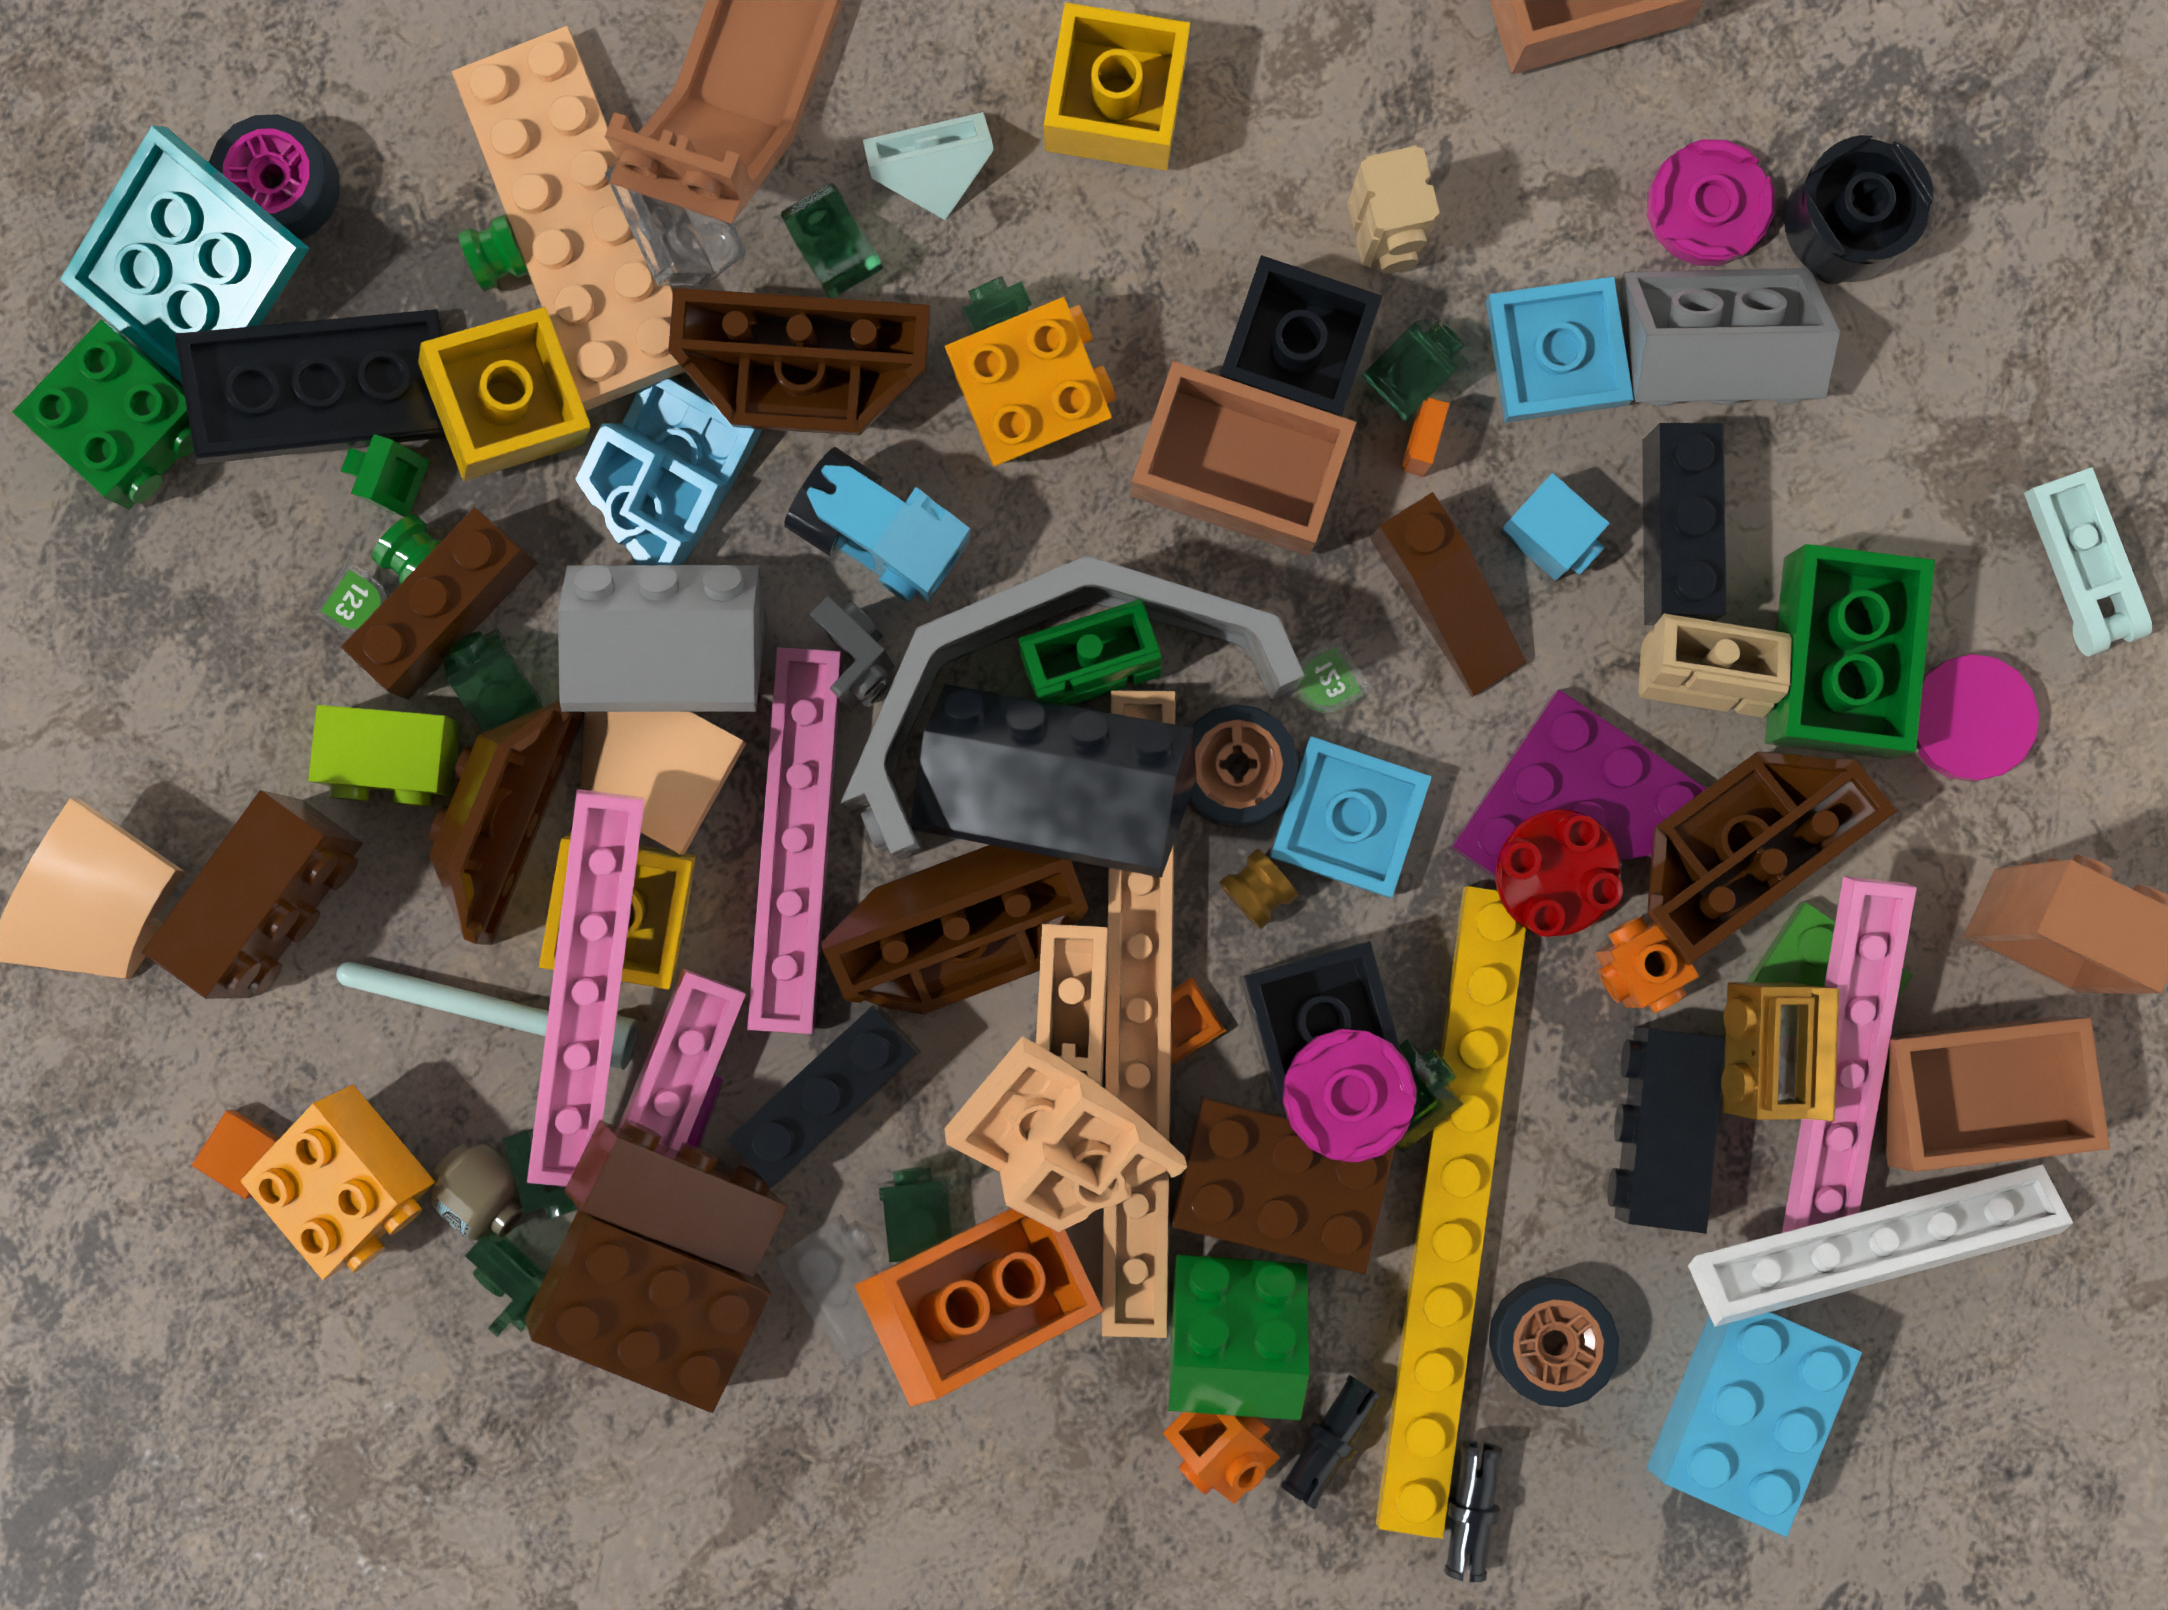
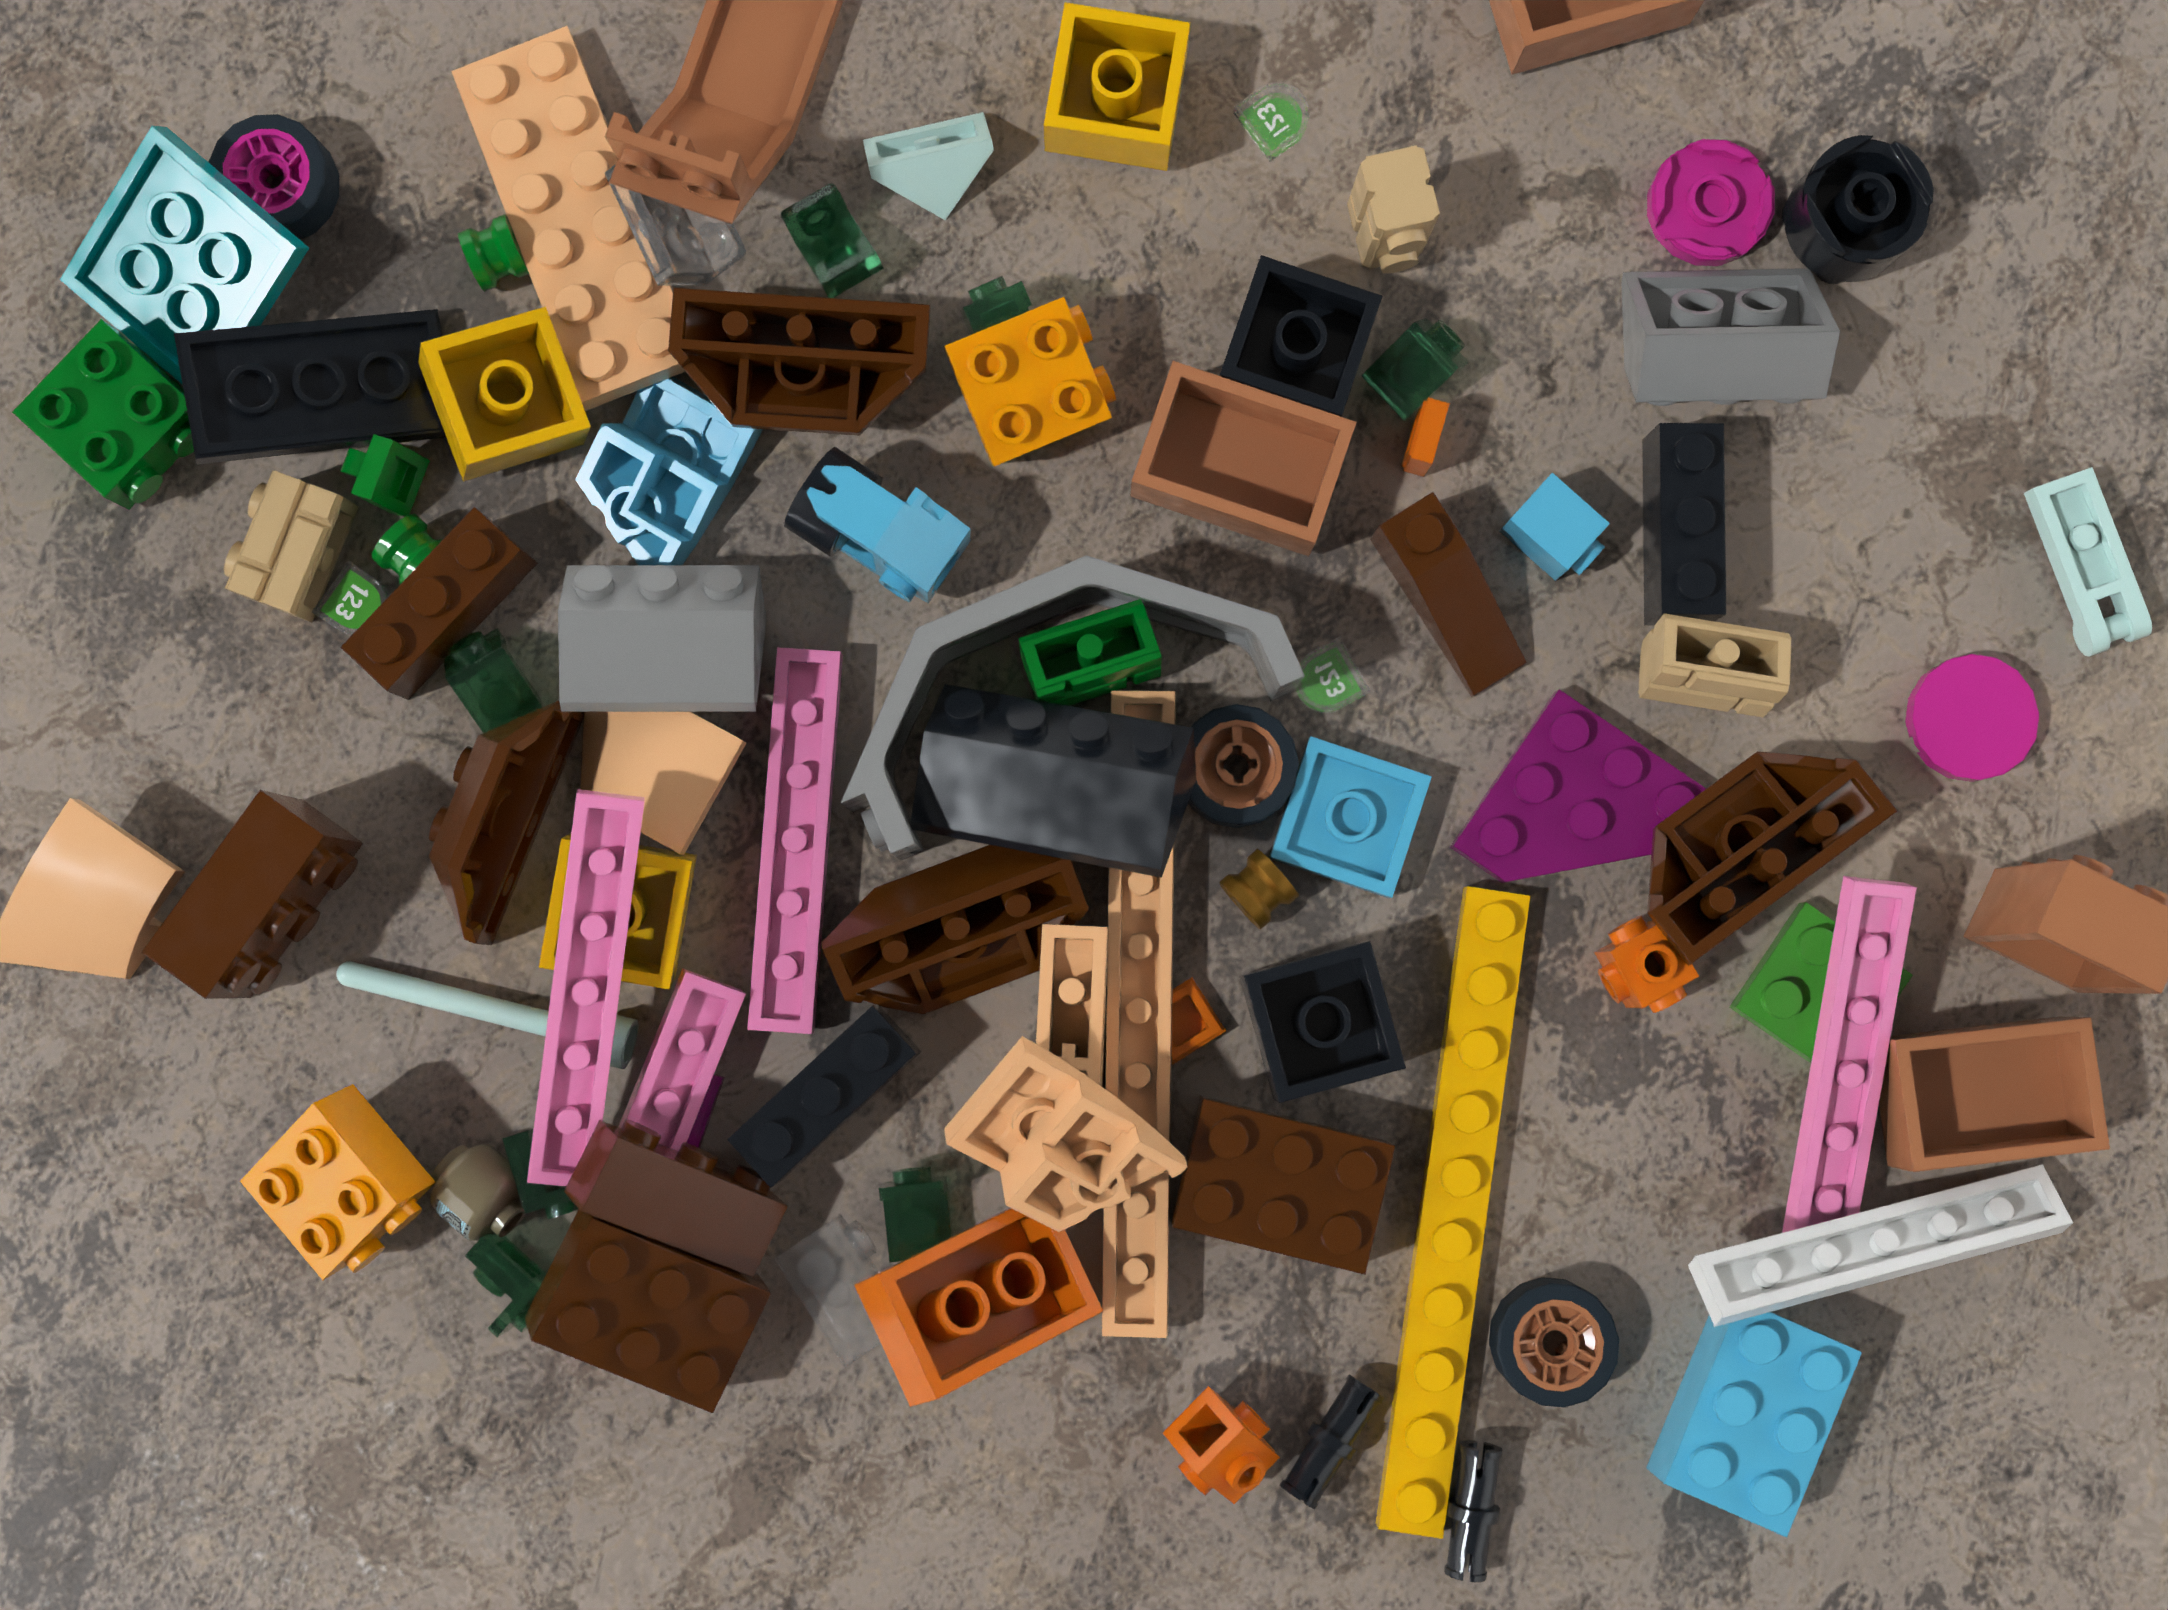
(233, 1151): orange tile -> none
(289, 545): none -> tan brick
(384, 752): lime brick -> none
(858, 638): dark grey bracket -> none
(1239, 1337): green brick -> none
(1274, 117): none -> clear tile
(1349, 1095): dark pink tile -> none
(1433, 1096): clear green bracket -> none
(1558, 872): red dish -> none
(1559, 349): medium azure plate -> none
(1667, 1129): black brick -> none
(1780, 1051): pearl gold window -> none
(1854, 651): green brick -> none

